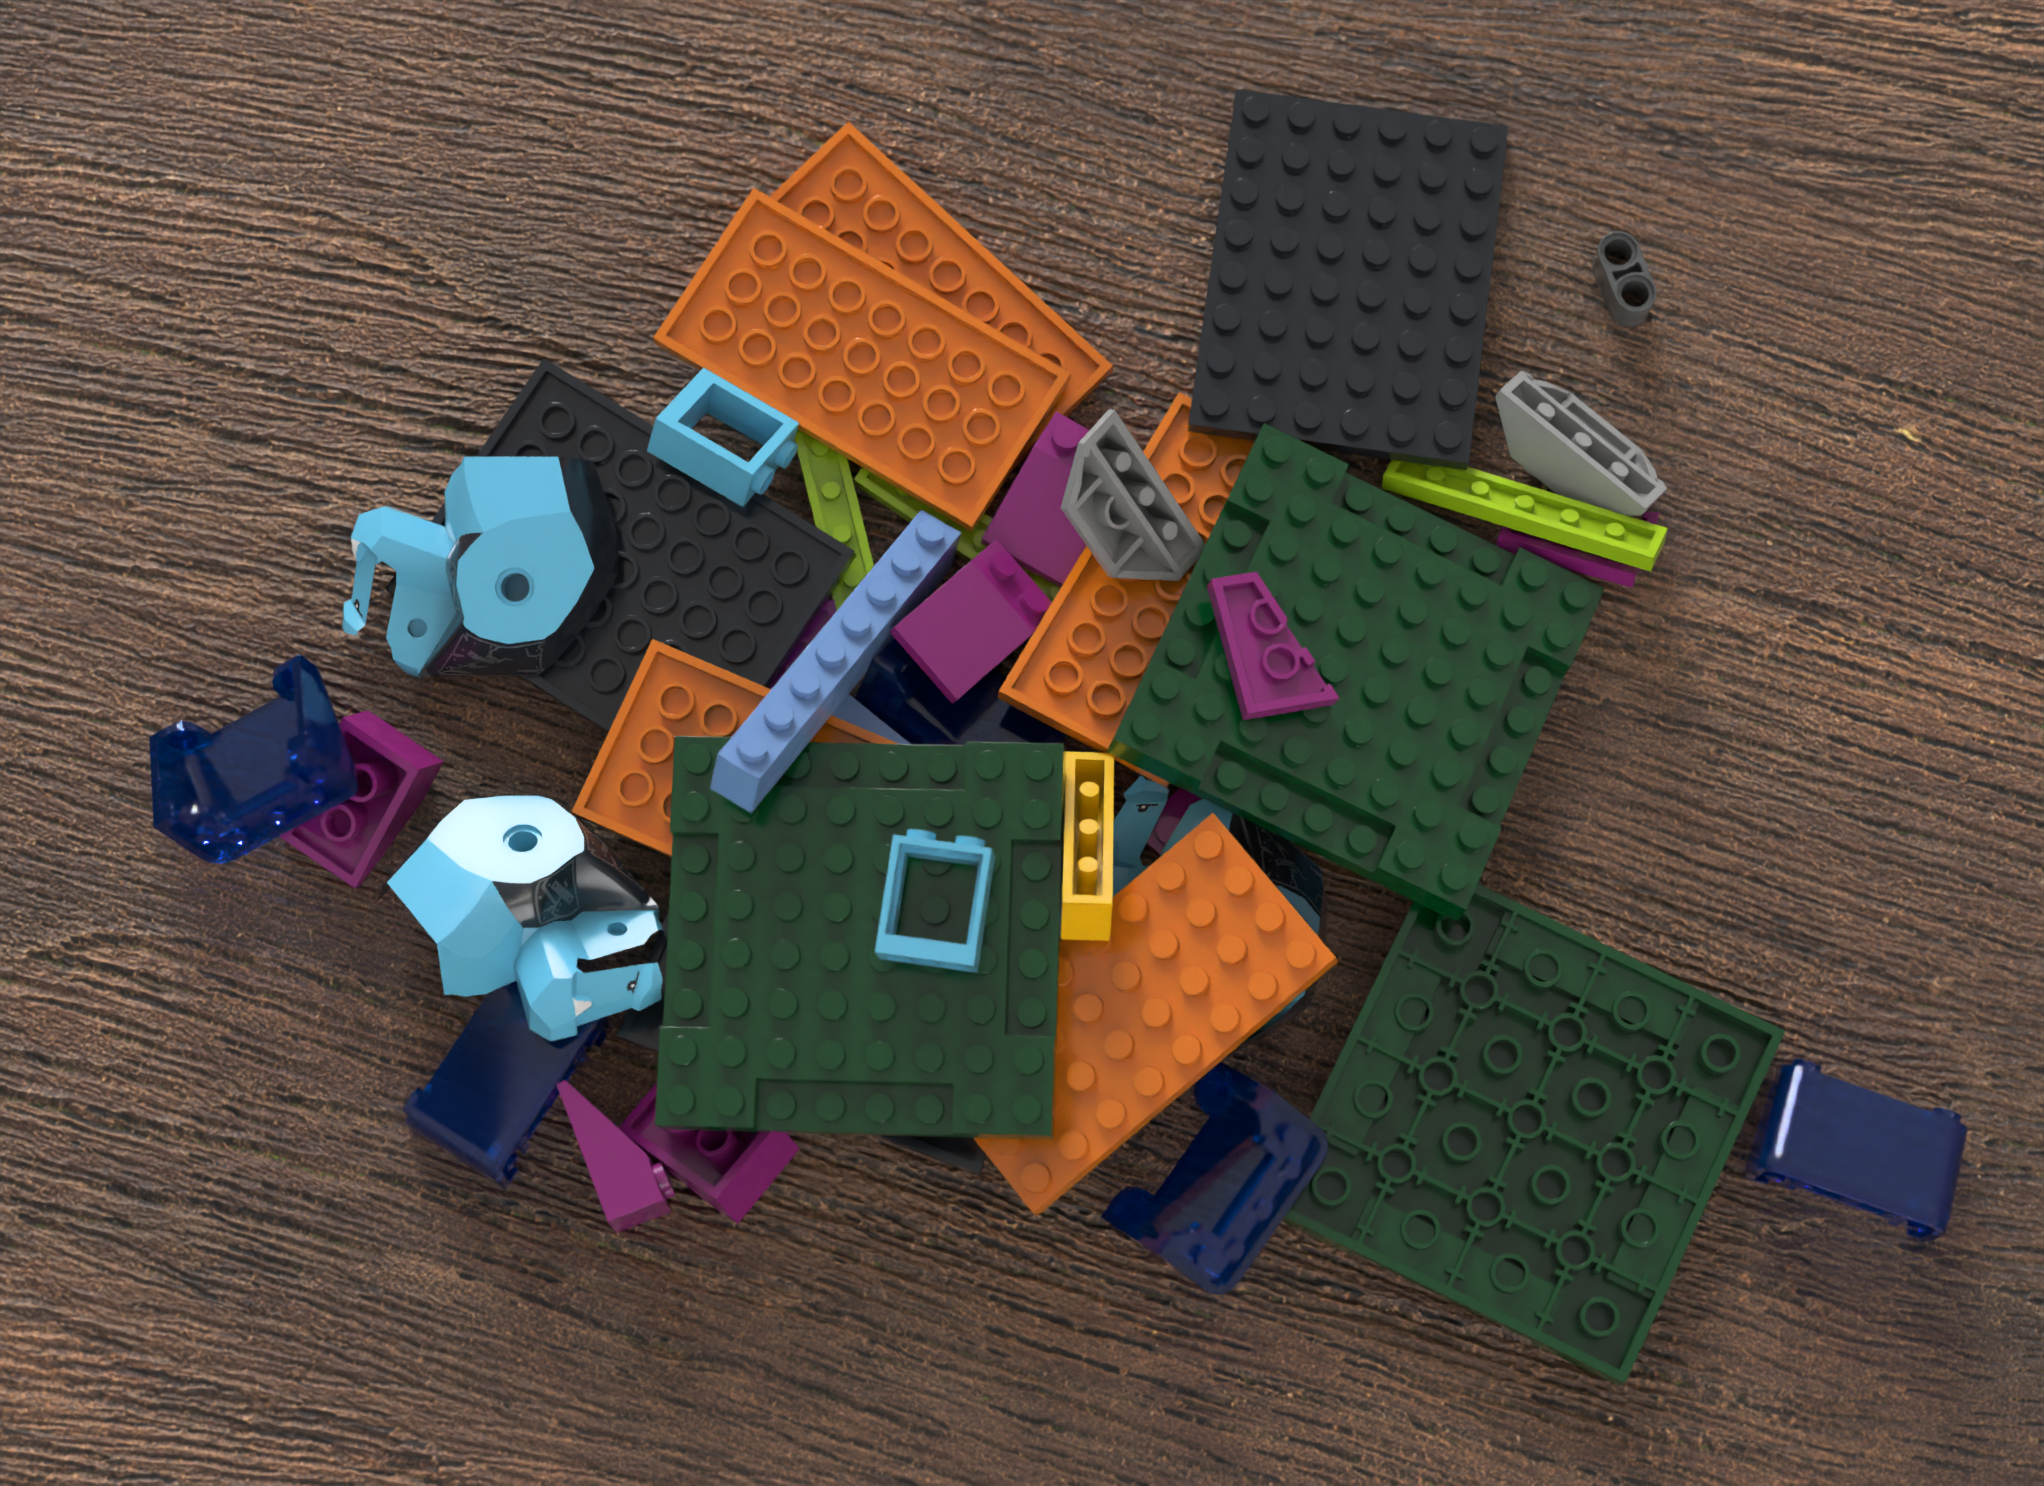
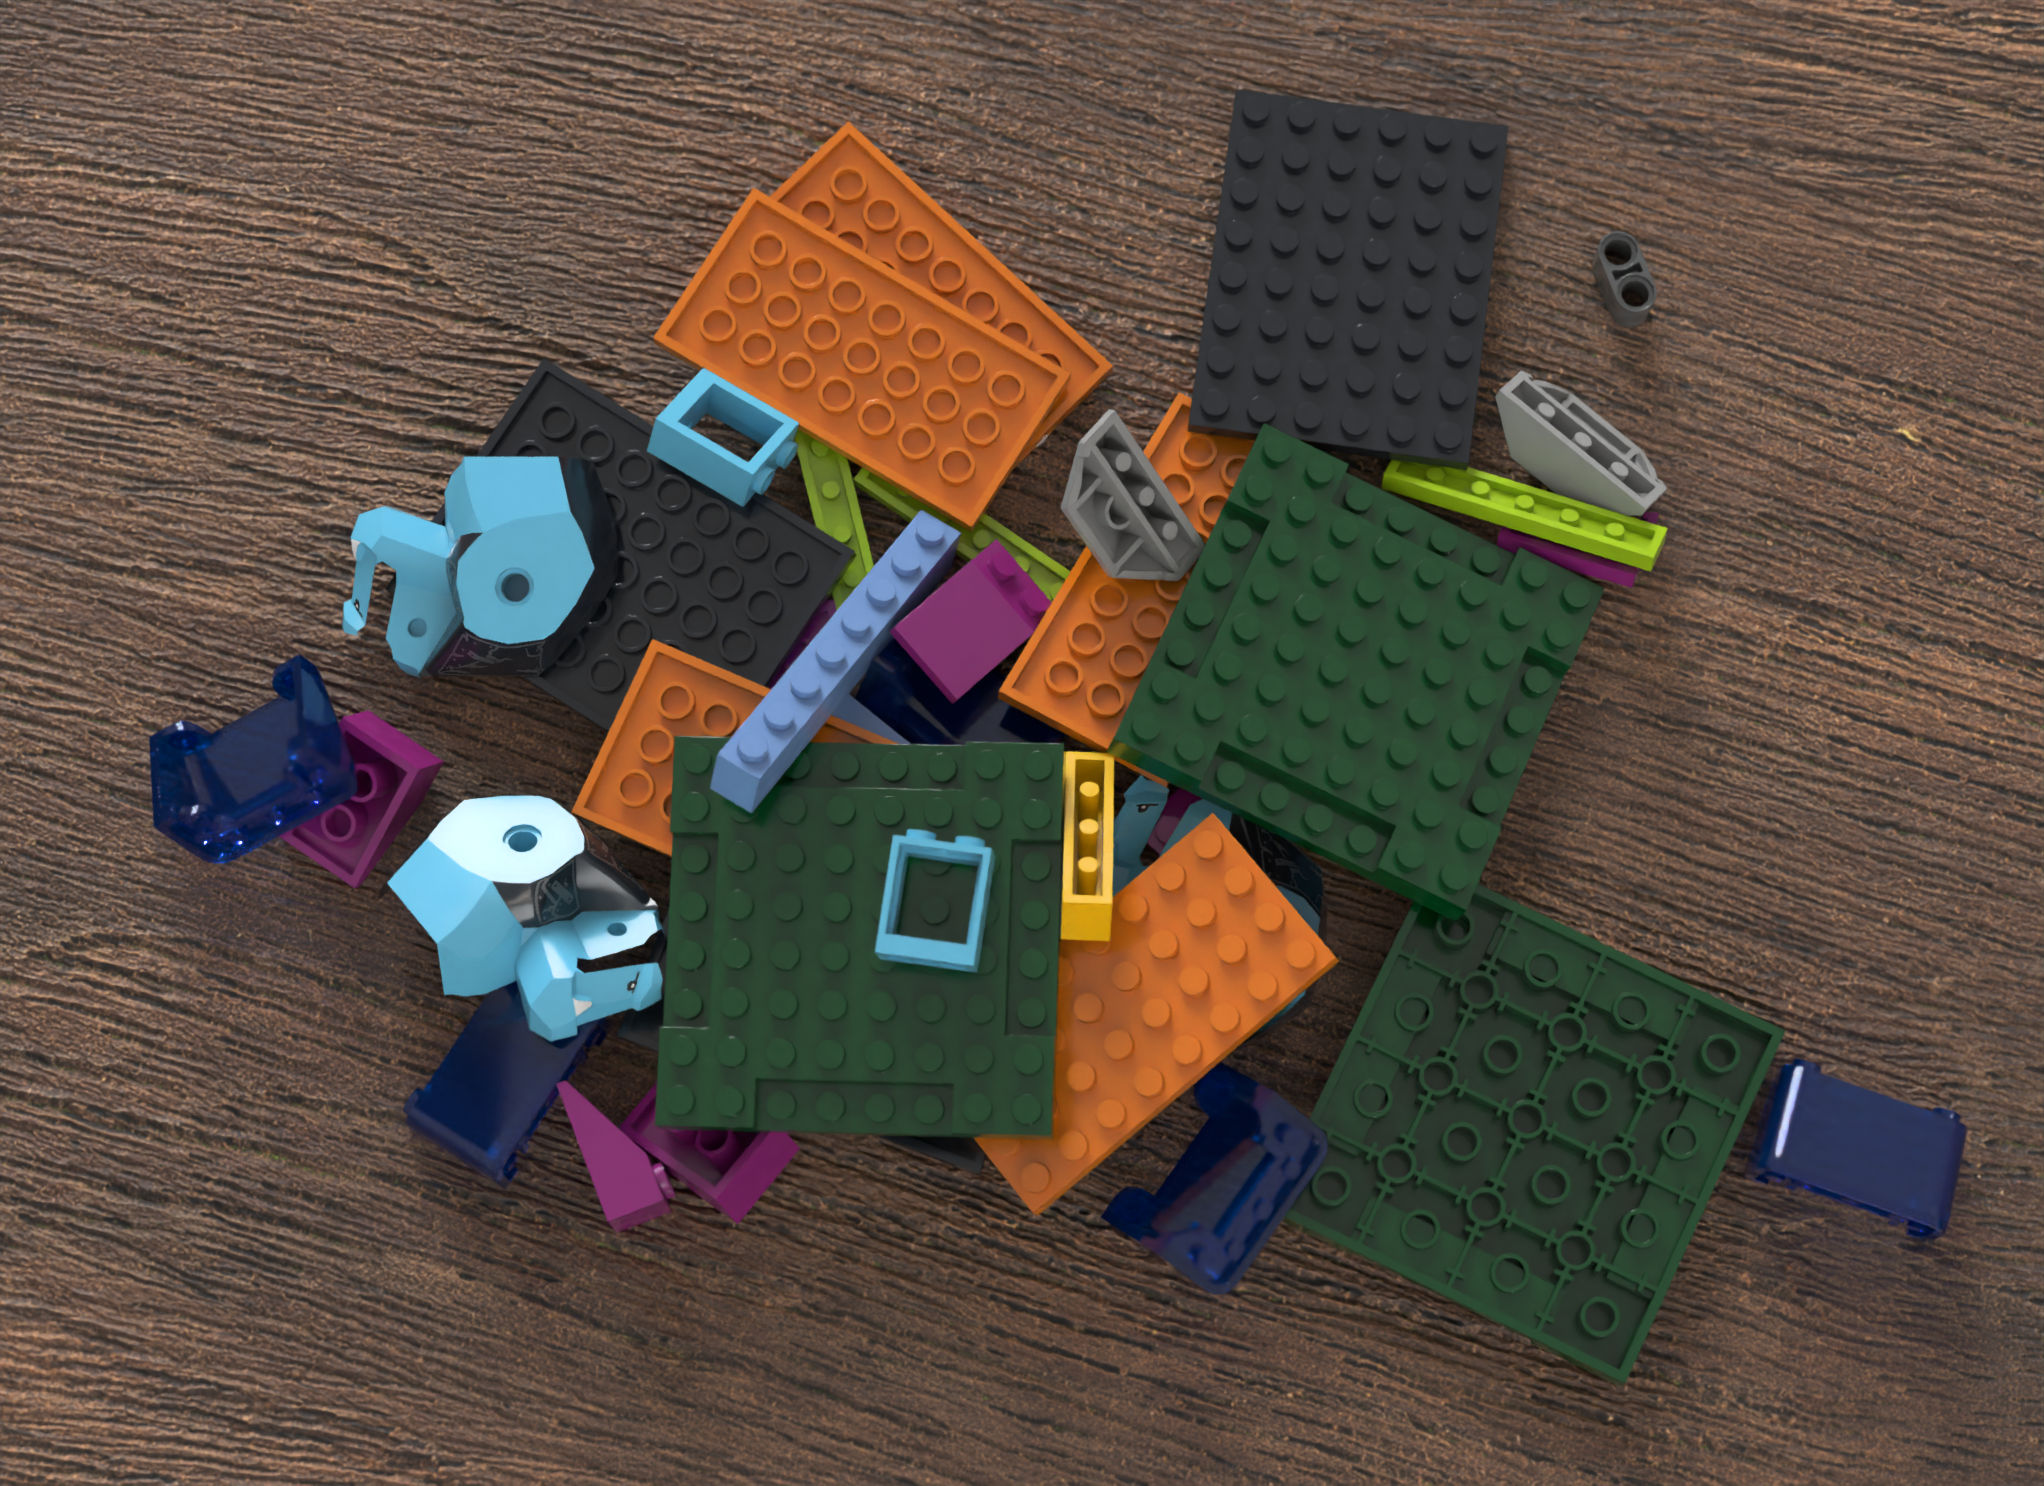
(1031, 514): magenta slope -> none
(1262, 654): magenta wing -> none

